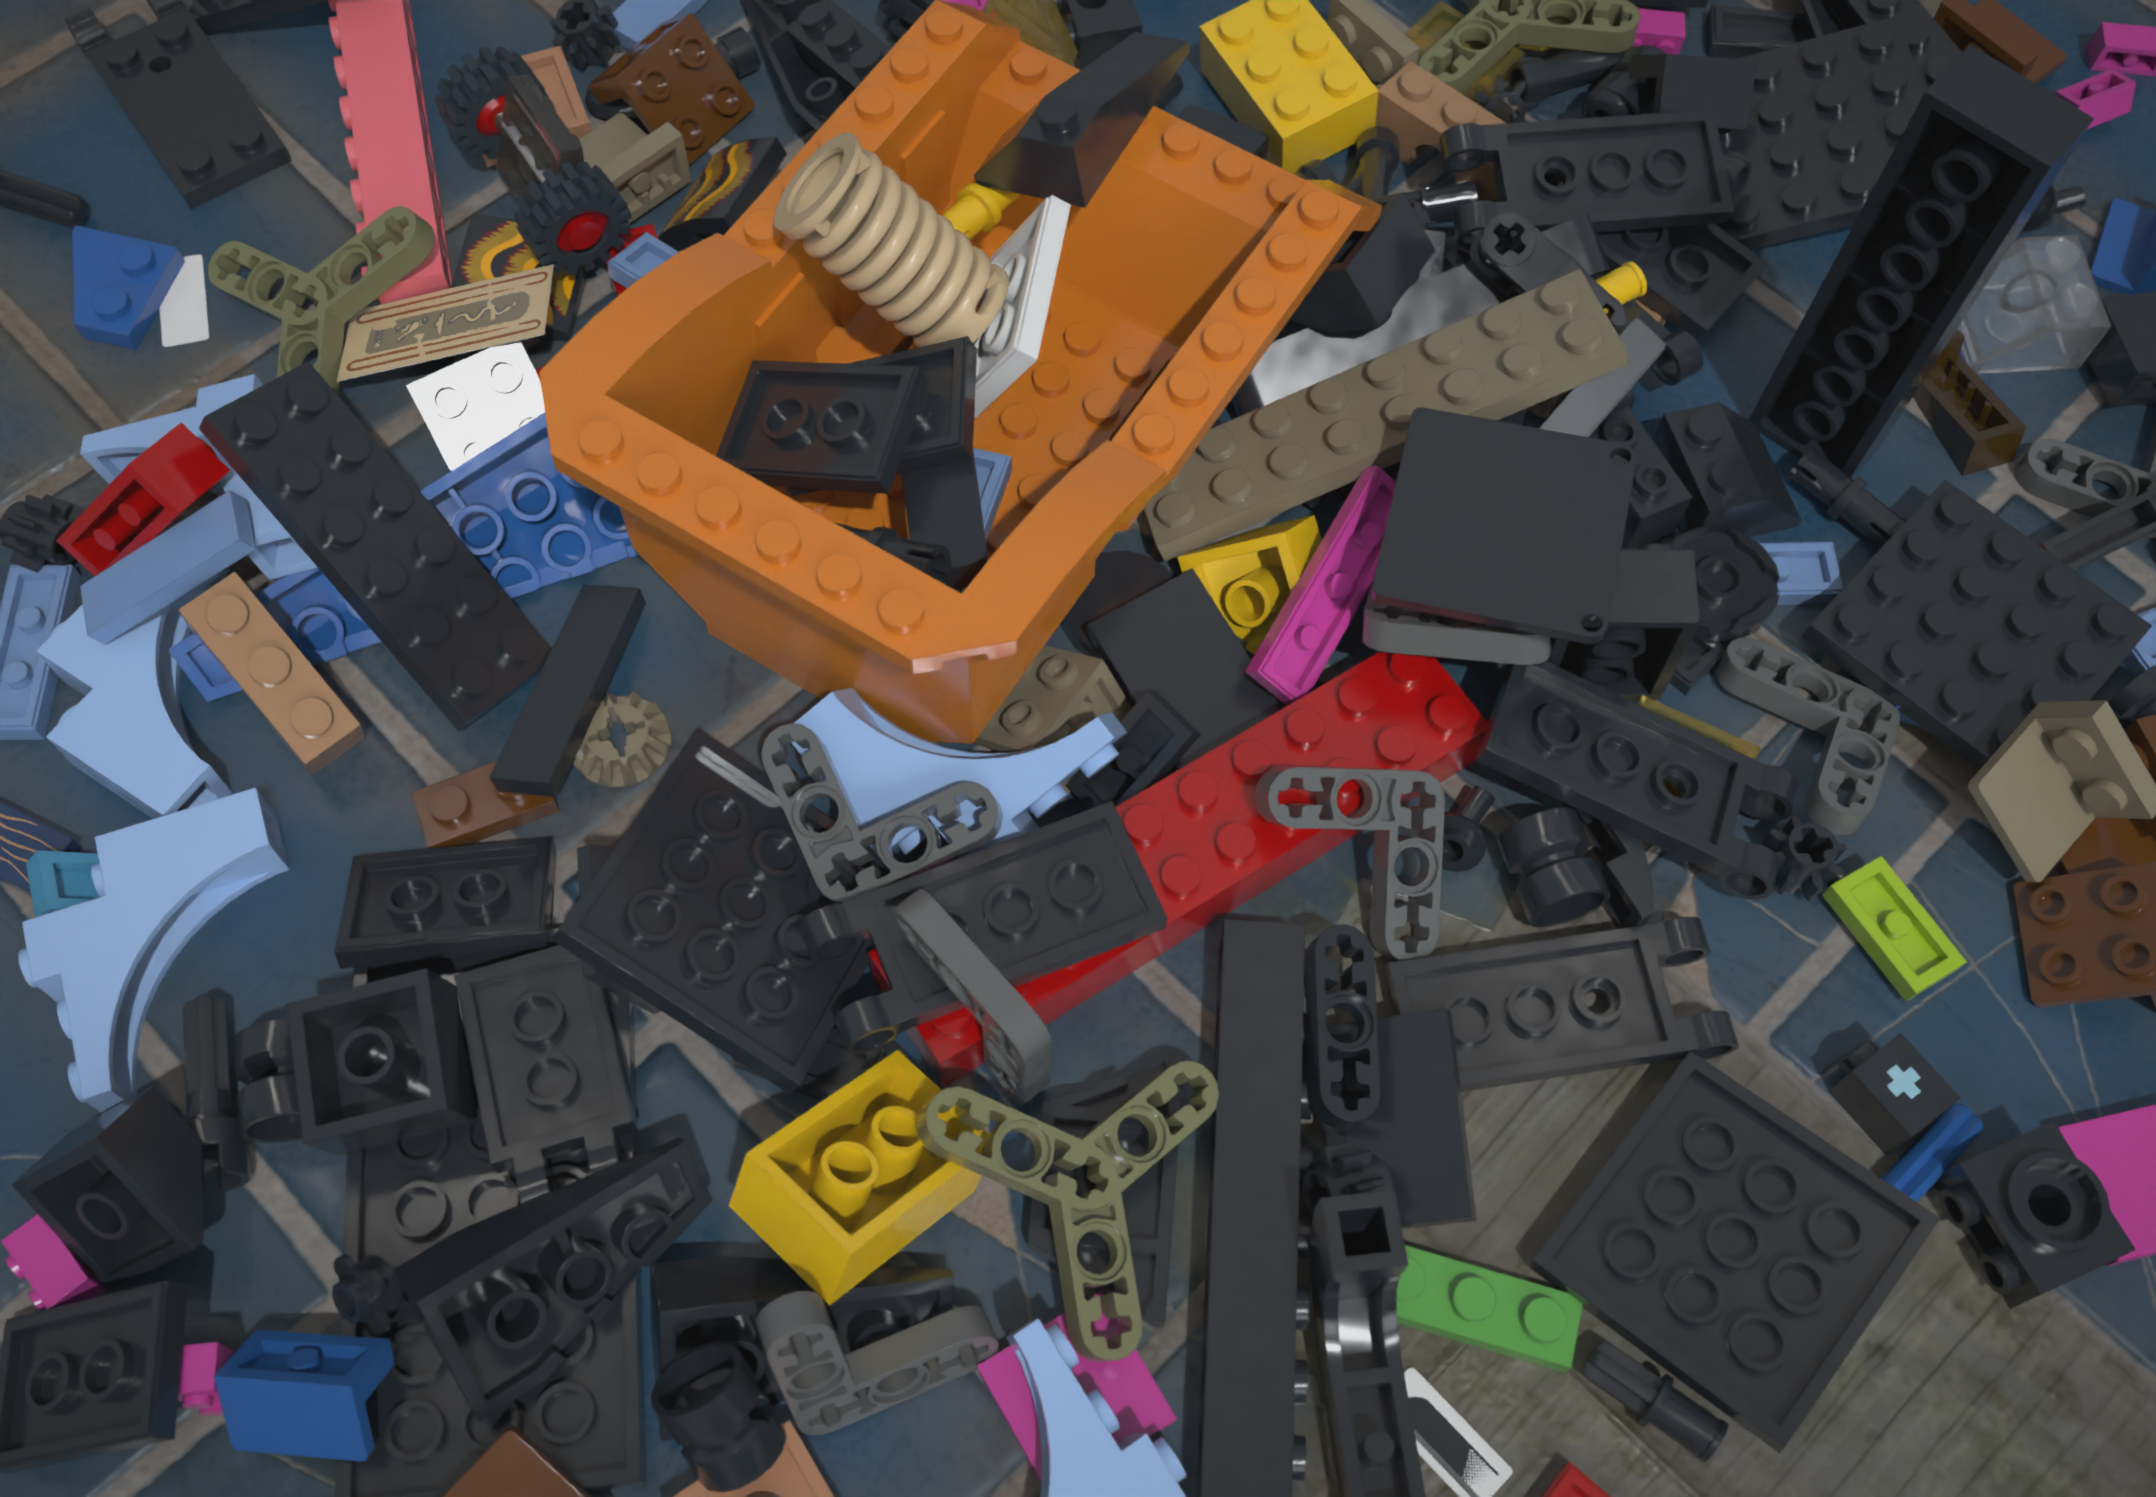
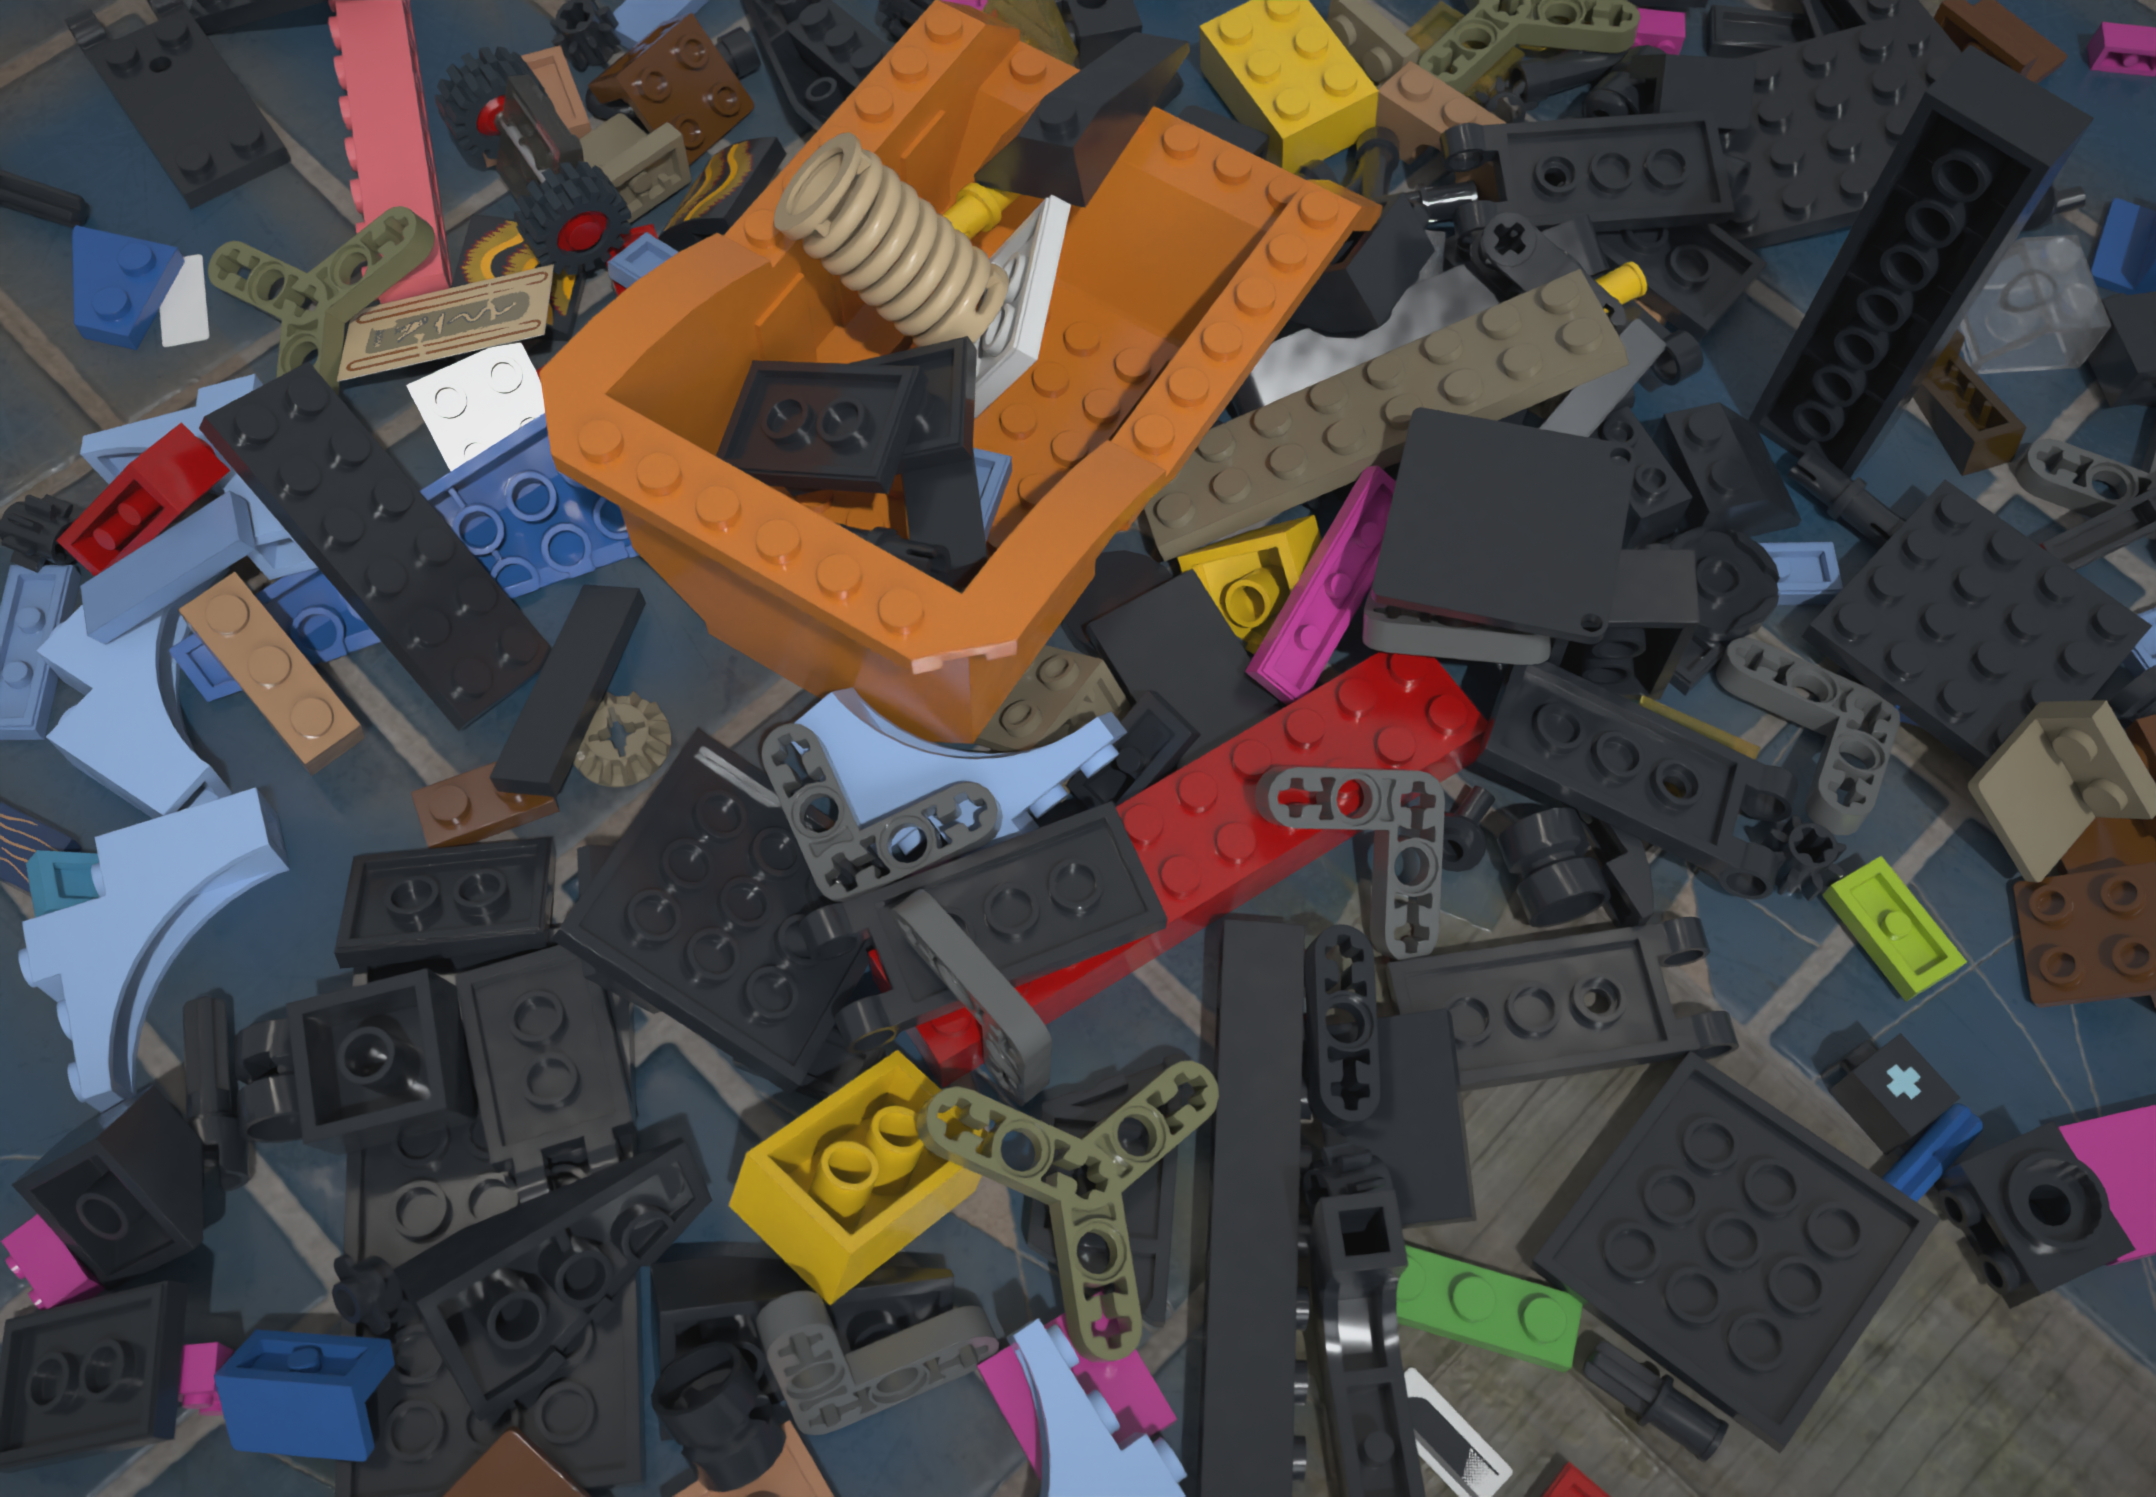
(2101, 96): dark pink piece -> none

